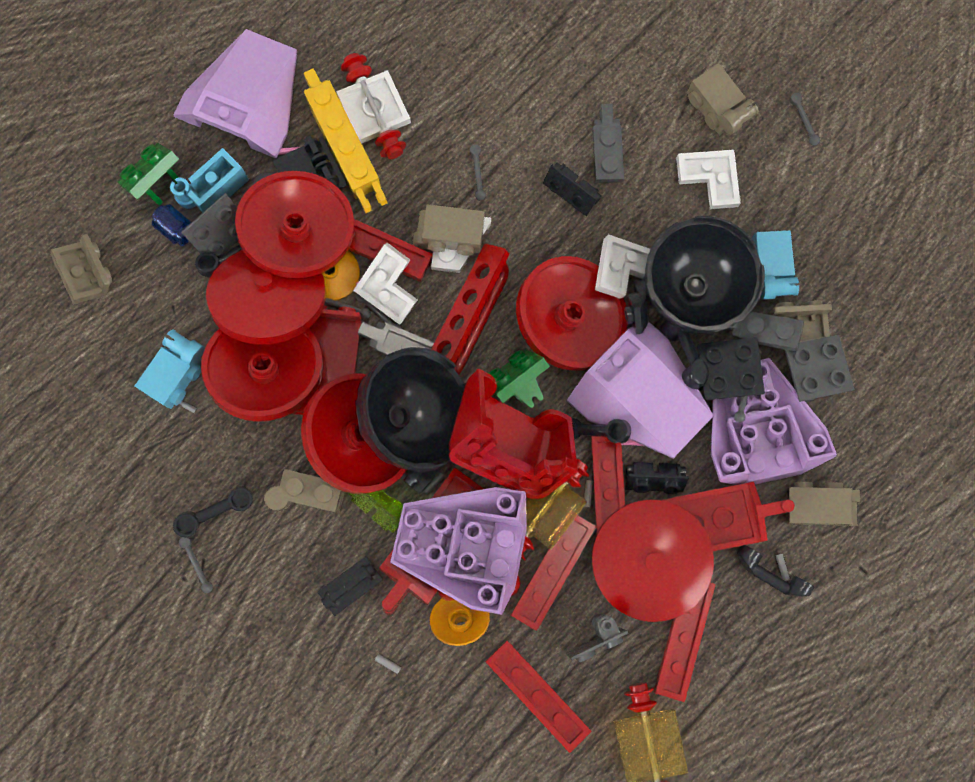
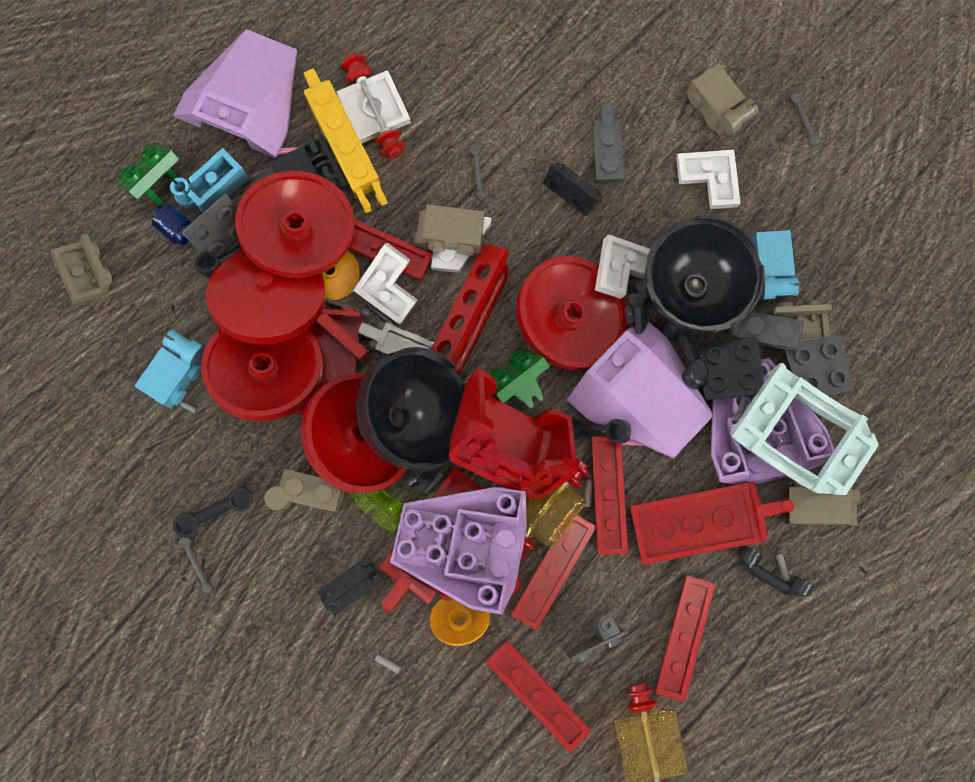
(343, 337): none -> red tile
(652, 560): red dish -> none
(669, 479): black hinge -> none
(768, 407): none -> light aqua wedge

